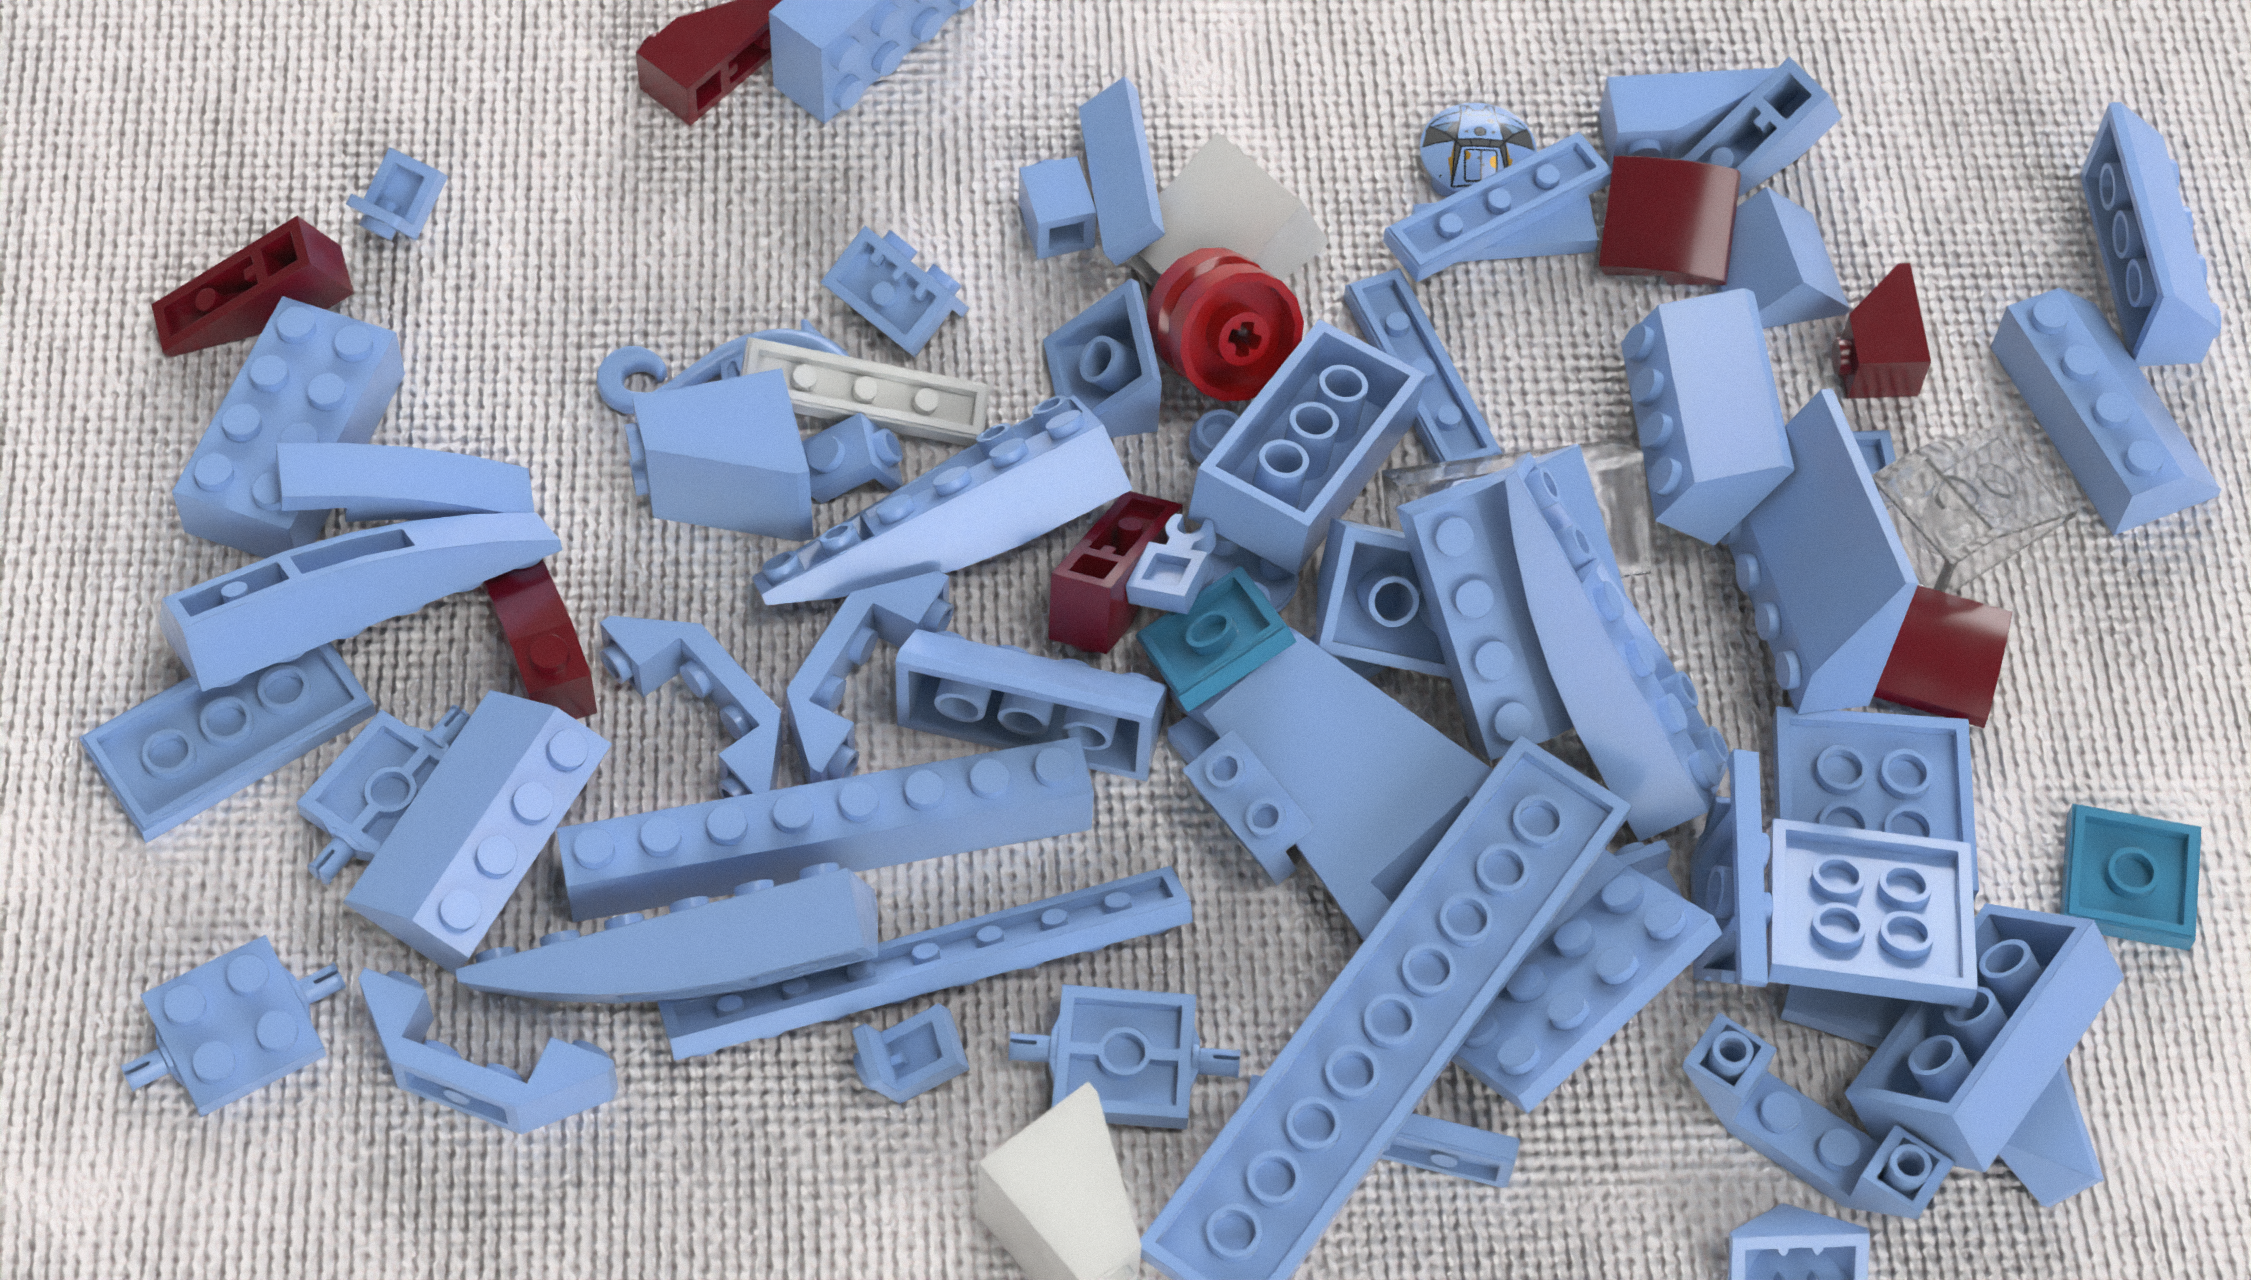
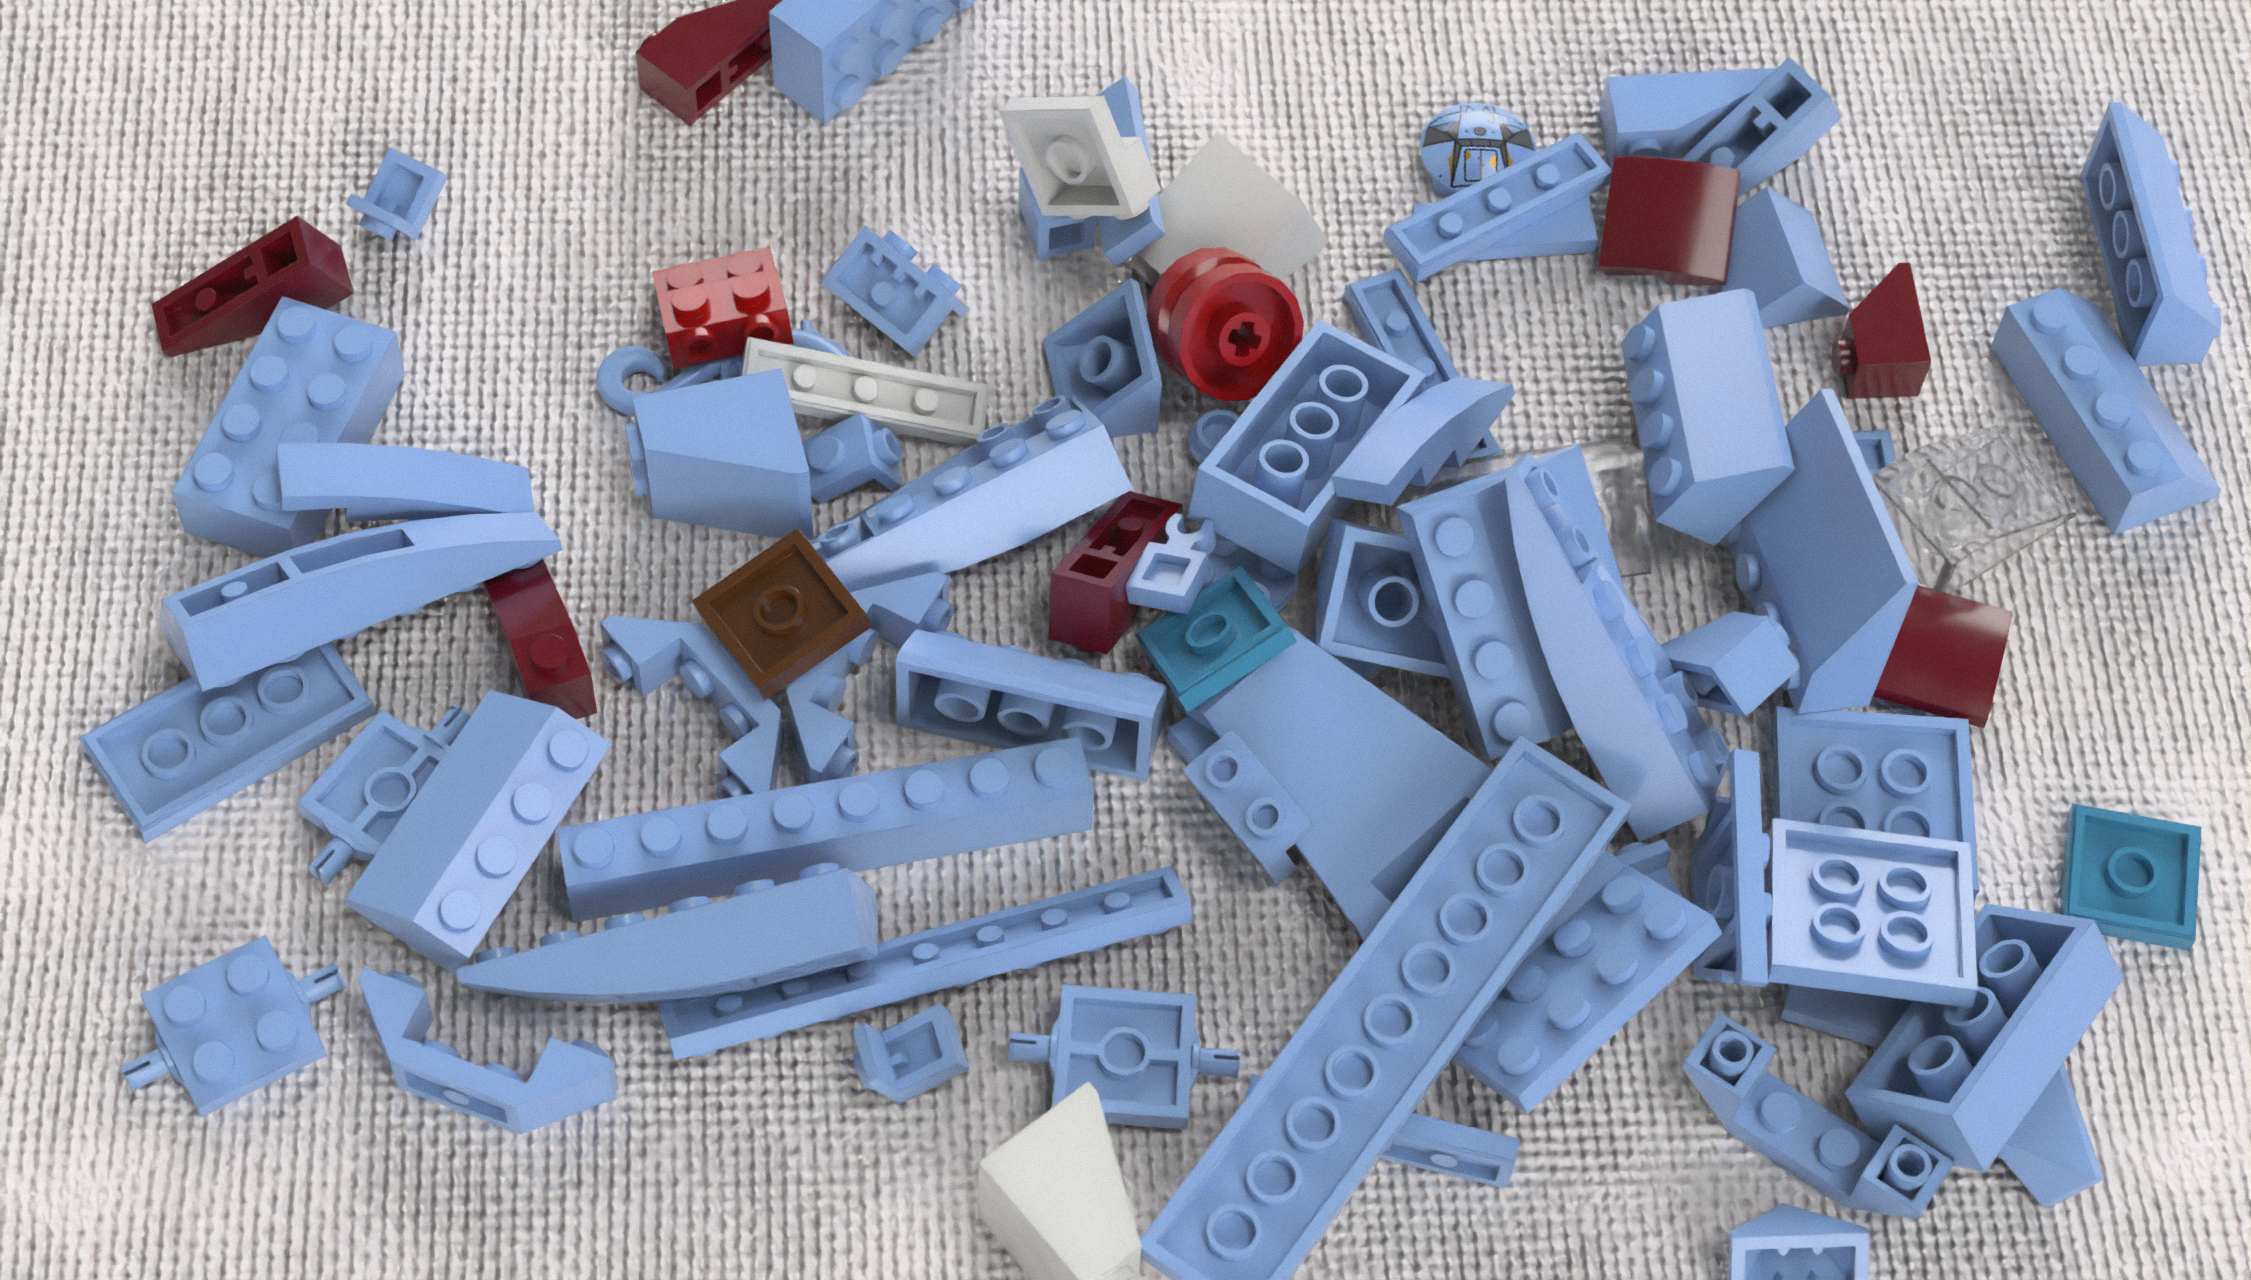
(719, 304): none -> plate
(781, 613): none -> reddish brown plate
(1079, 158): none -> white plate
(1420, 437): none -> light blue slope
(1734, 661): none -> light blue slope

